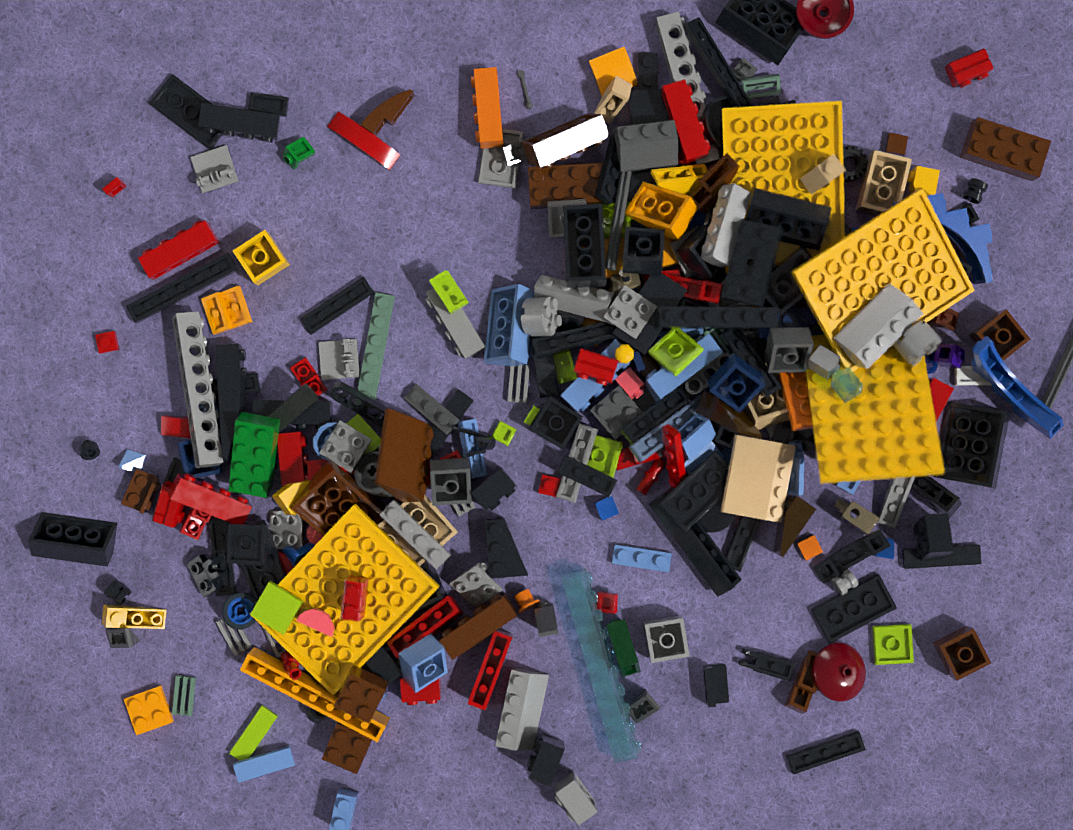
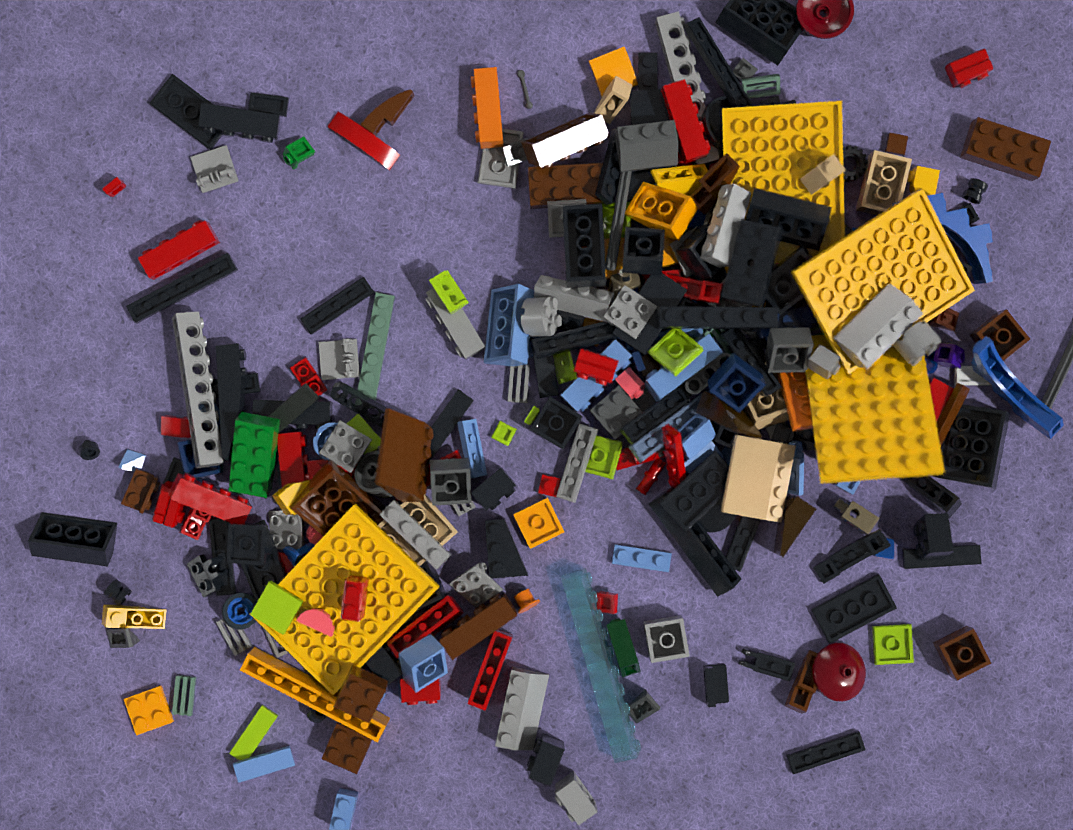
(107, 342): red plate -> none
(226, 310): light orange slope -> none
(261, 257): yellow brick -> none
(291, 665): red pin -> none
(431, 409): dark grey plate -> none
(483, 442): black plant -> none
(538, 523): none -> light orange plate
(546, 619): dark grey slope -> none
(587, 476): black tile -> none
(606, 508): blue slope -> none
(624, 354): yellow tile -> none
(809, 547): orange tile -> none
(845, 582): light grey wheel -> none
(846, 384): clear light blue brick -> none
(894, 500): light grey tile -> none
(951, 410): none -> reddish brown tile

